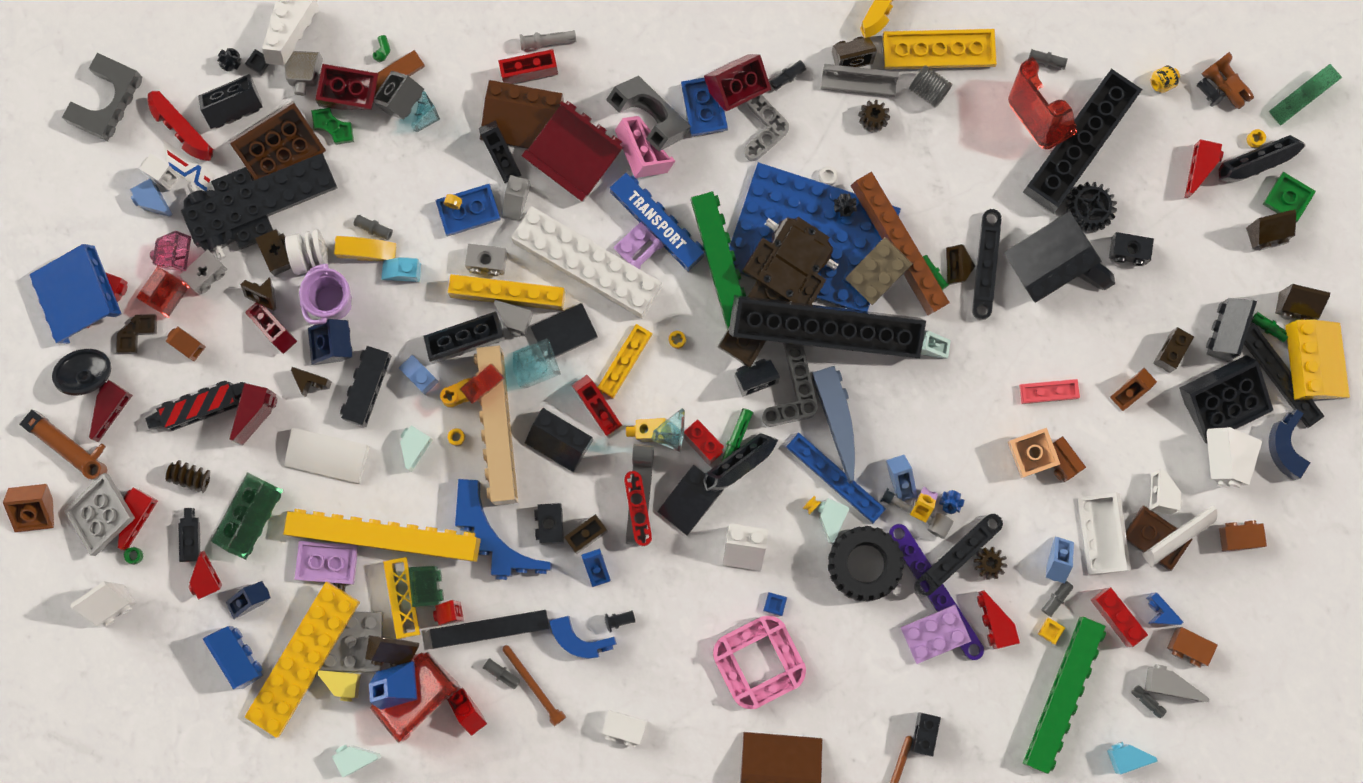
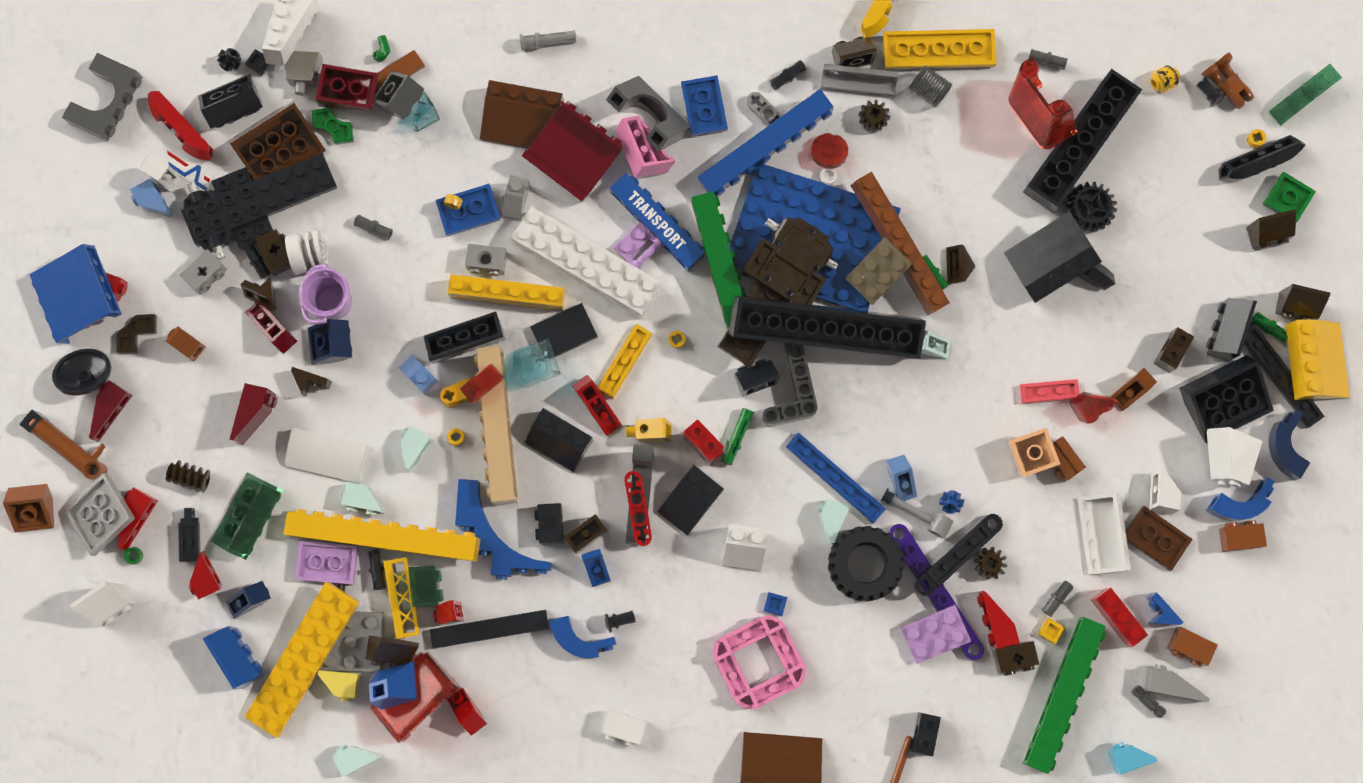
(162, 291): clear red slope -> none
(171, 251): clear pink torso -> none
(197, 406): black hinge -> none
(256, 261): none -> black axle
(360, 497): none -> light aqua slope
(364, 249): yellow slope -> none
(366, 386): black brick -> none
(376, 569): none -> black pin
(401, 269): medium azure slope -> none
(499, 151): black slope -> none
(501, 673): dark grey axle -> none
(514, 317): light grey slope -> none
(528, 67): red brick -> none
(555, 715): dark orange piece -> none
(671, 431): clear light blue slope -> none
(738, 81): dark red slope -> none
(739, 463): black brick -> none
(766, 143): none -> blue brick
(811, 505): yellow bush -> none
(829, 151): none -> clear red tile
(837, 414): sand blue slope -> none
(845, 205): black gear -> none
(924, 504): yellow leg -> none
(986, 264): black plate -> none
(1004, 656): none -> dark brown brick
(1060, 560): medium blue slope -> none
(1090, 406): none -> clear red slope
(1142, 246): black brick -> none
(1180, 536): white slope -> none
(1204, 159): red slope -> none
(1232, 510): none -> blue arch

